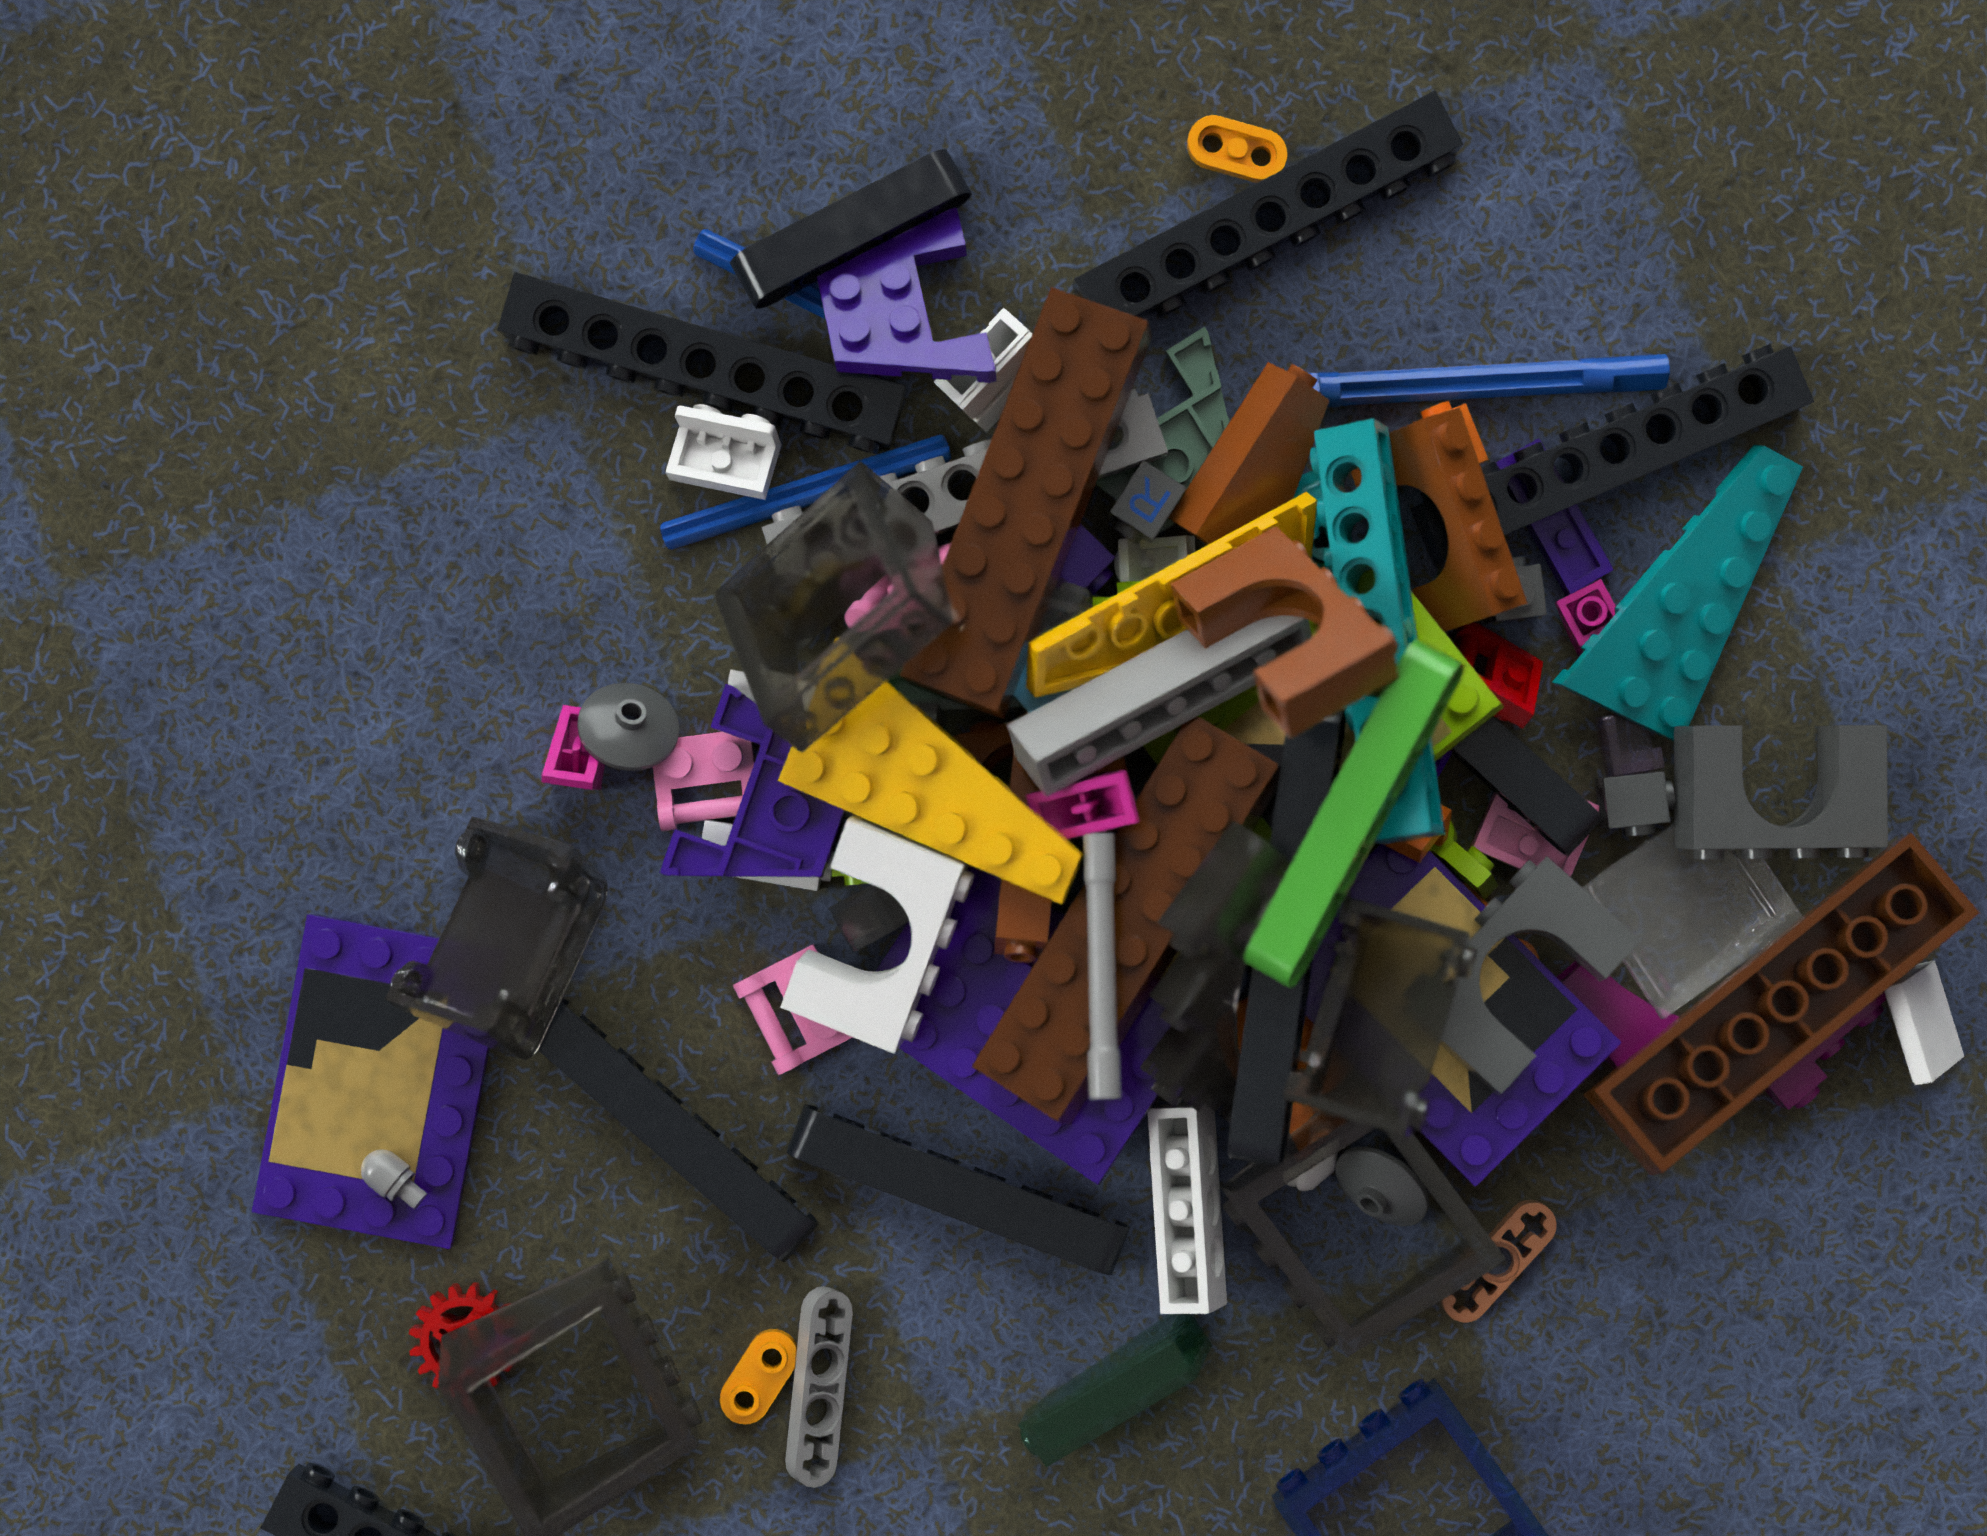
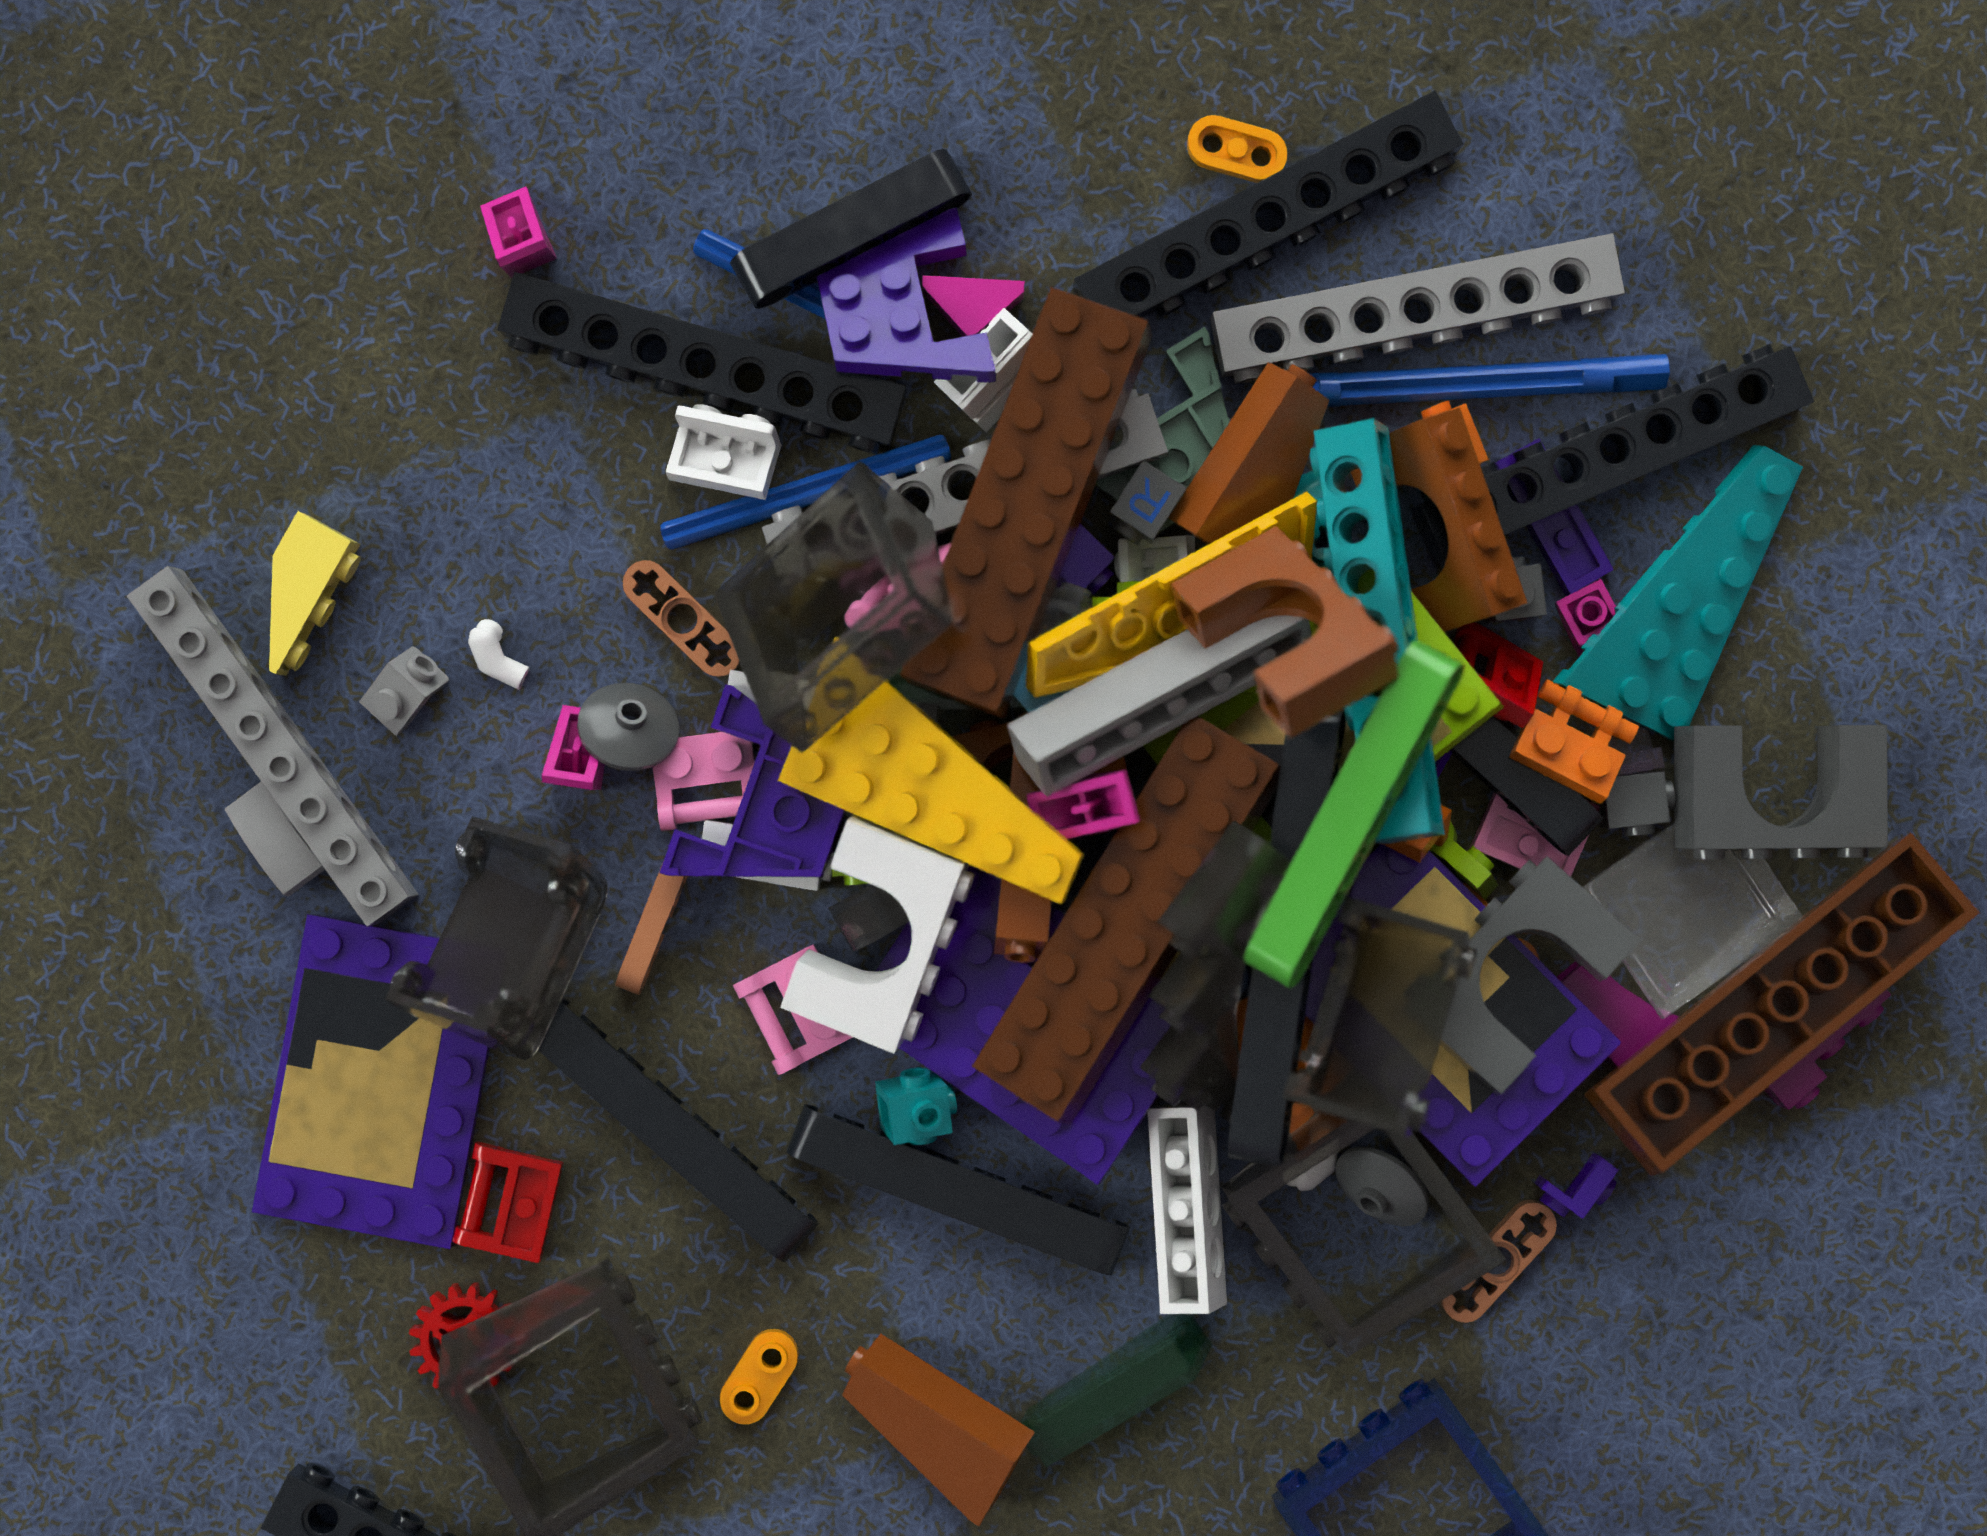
(272, 745): none -> light grey brick
(273, 840): none -> light grey slope
(304, 576): none -> light yellow slope
(391, 1177): light grey cylinder -> none
(403, 689): none -> light grey bracket
(490, 657): none -> white arm
(517, 233): none -> dark pink slope
(524, 1205): none -> red plate
(647, 601): none -> nougat beam
(649, 931): none -> nougat beam
(810, 1387): light grey beam -> none
(915, 1106): none -> teal brick
(937, 1425): none -> dark orange slope
(971, 302): none -> dark pink slope
(1103, 1051): light grey piece -> none
(1566, 753): none -> orange plate
(1589, 260): none -> light grey brick
(1590, 1186): none -> dark purple bracket
(1924, 1023): white tile -> none

